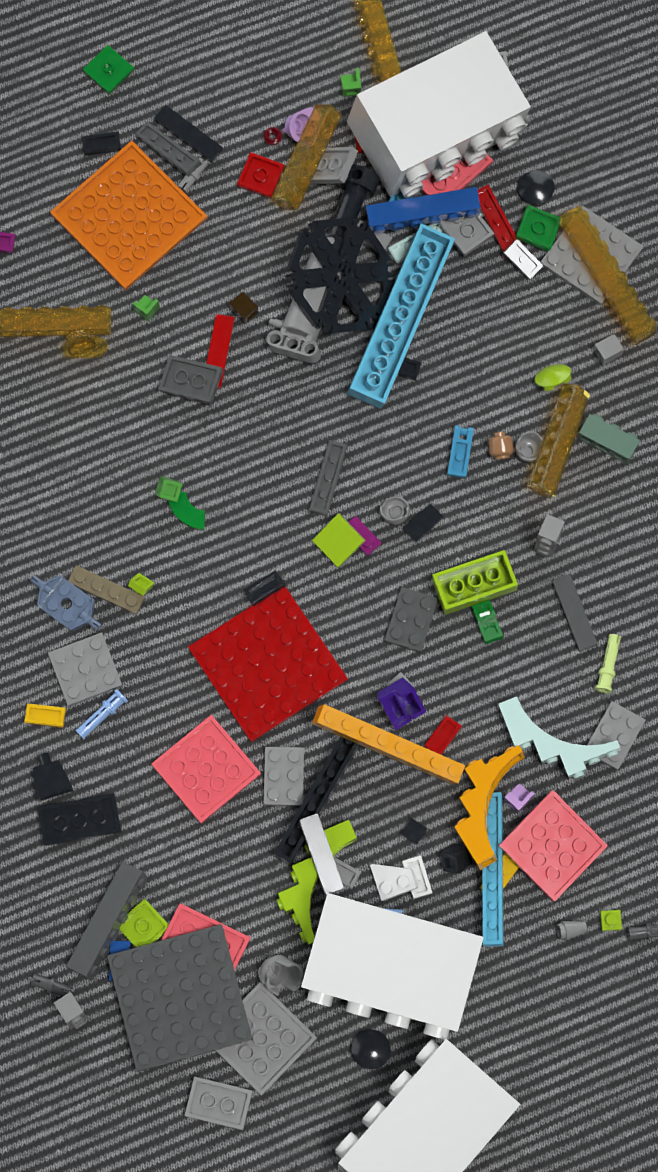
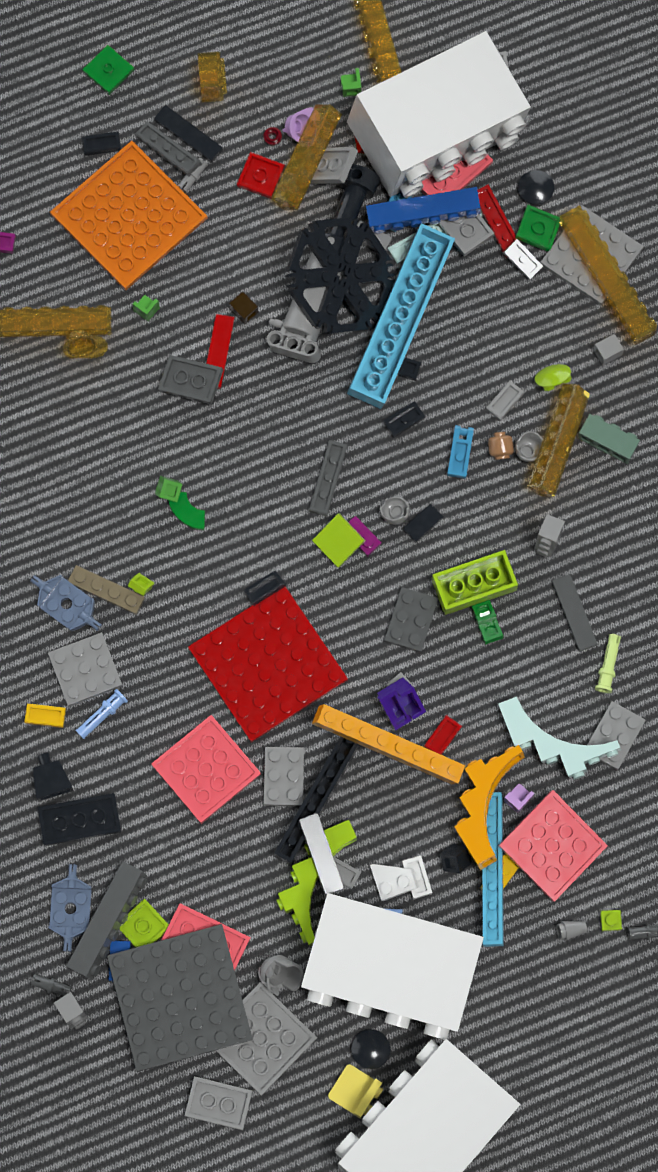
(66, 892): none -> sand blue plate
(212, 76): none -> clear yellow brick
(355, 1091): none -> light yellow bracket
(404, 419): none -> black plate
(414, 831): black tile -> none
(505, 400): none -> light grey tile

